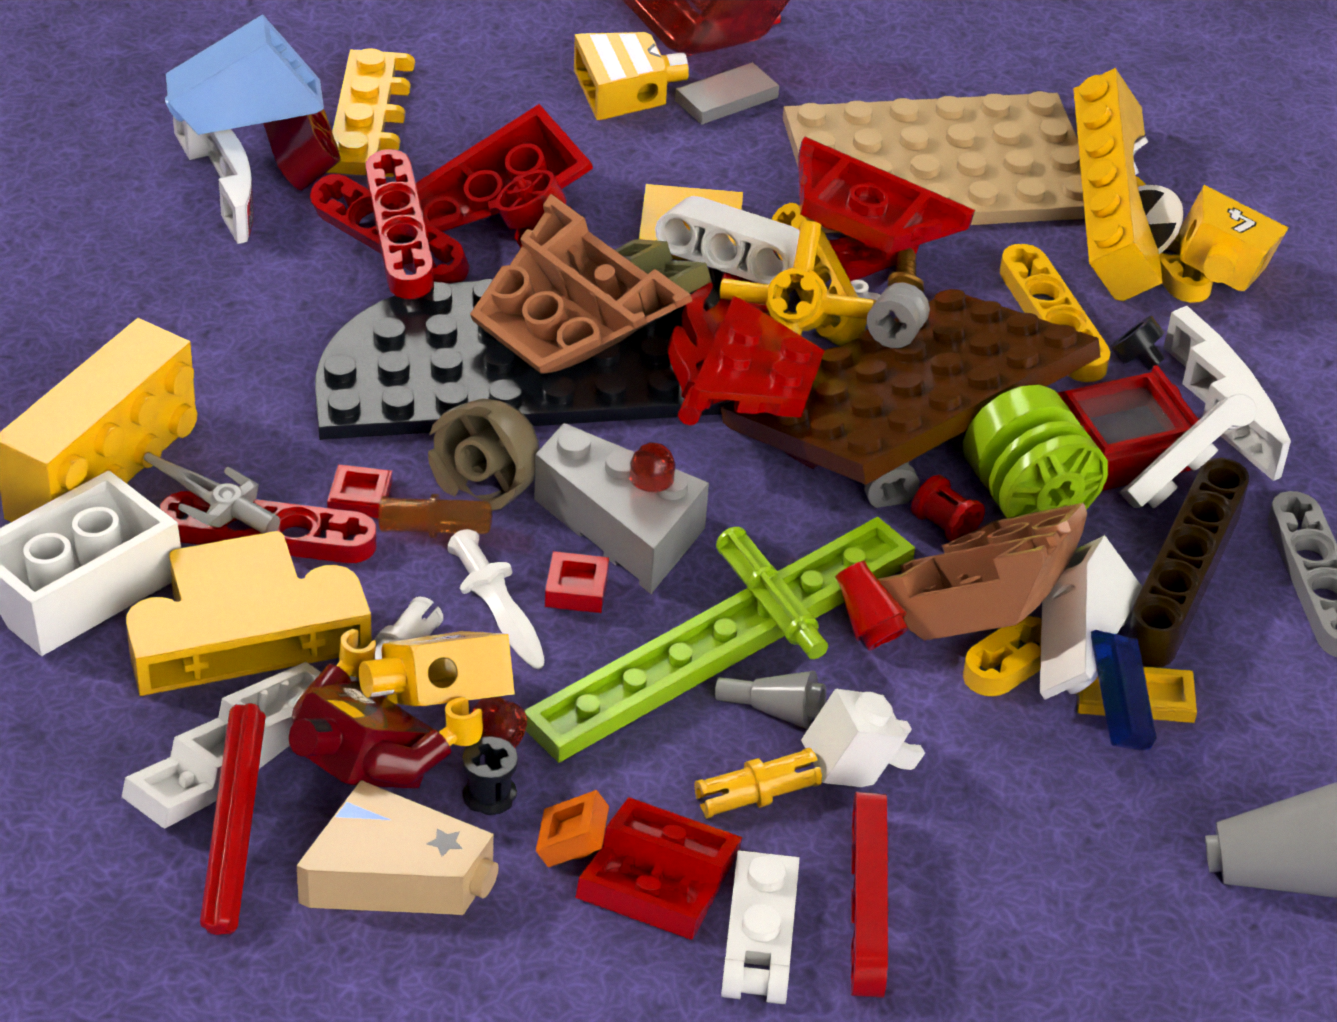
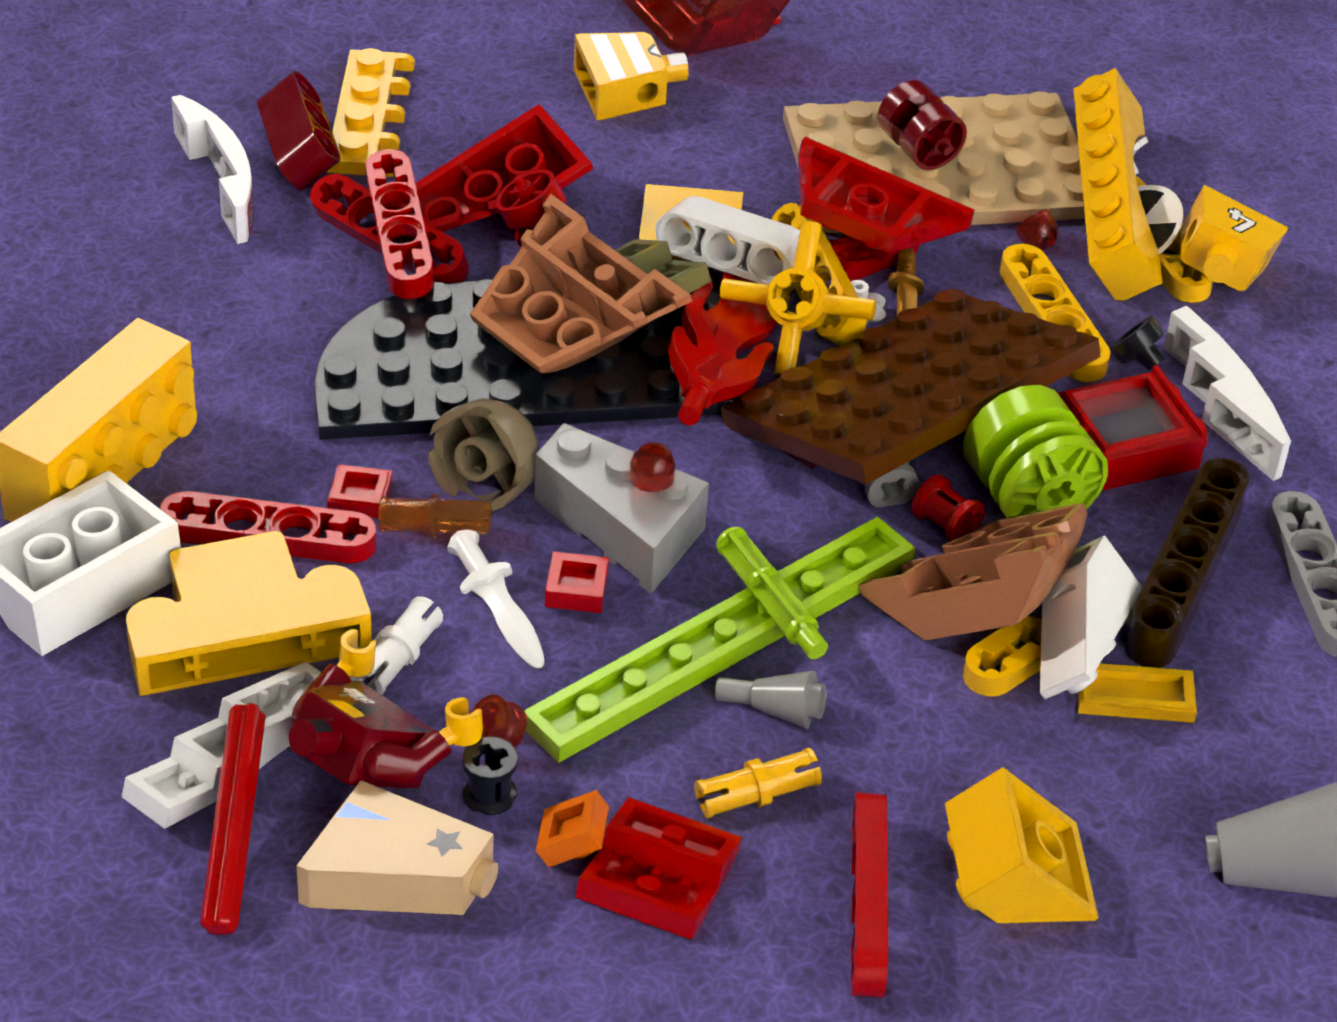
(225, 500): light grey piece -> none
(243, 82): light blue slope -> none
(440, 669): yellow torso -> none
(727, 93): light grey tile -> none
(757, 365): red wing -> none
(761, 926): white plate -> none
(858, 739): white brick -> none
(870, 606): red cone -> none
(908, 306): light grey wheel -> none
(922, 124): none -> dark red wheel
(1018, 854): none -> yellow slope
(1038, 230): none -> clear red hinge
(1124, 690): clear blue tile -> none
(1190, 450): white plate -> none

